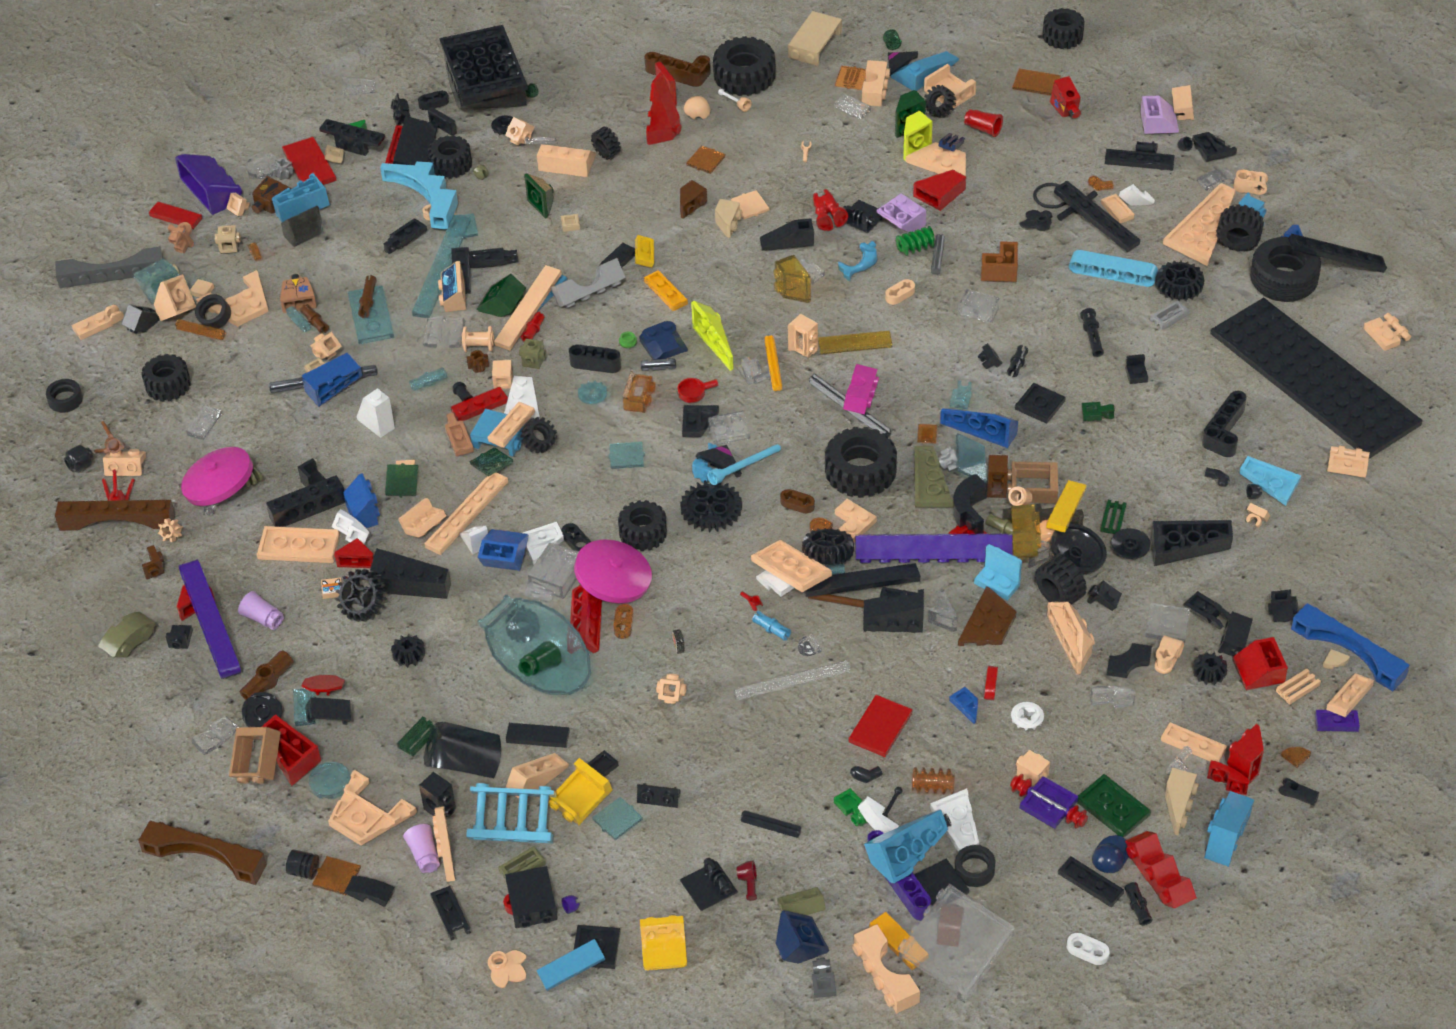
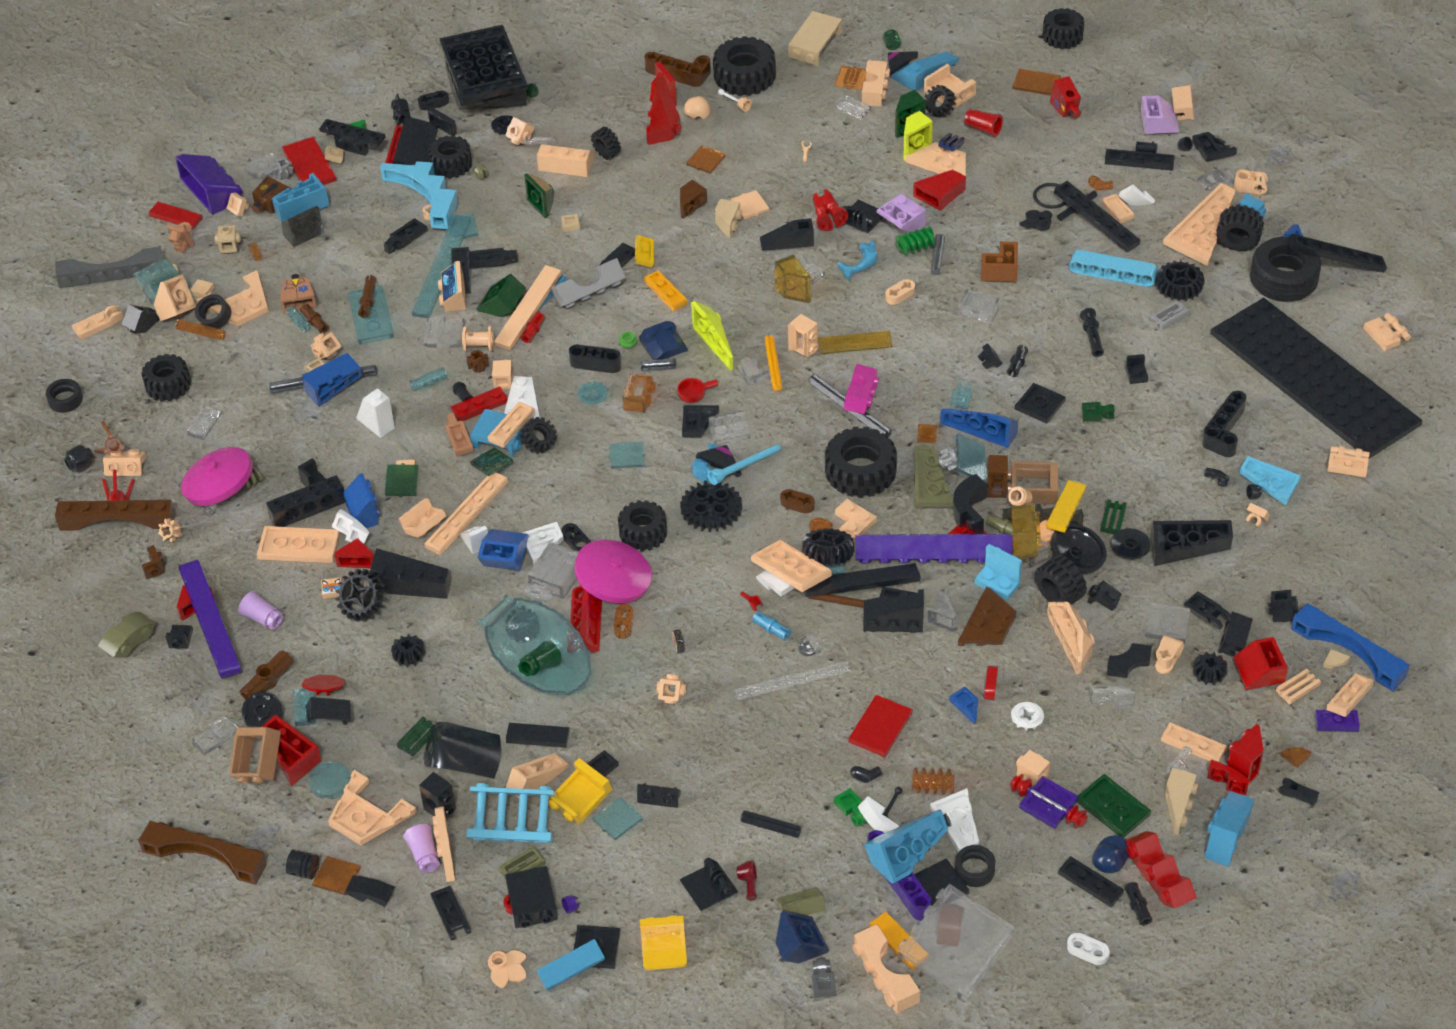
(532, 353): olive brick -> none

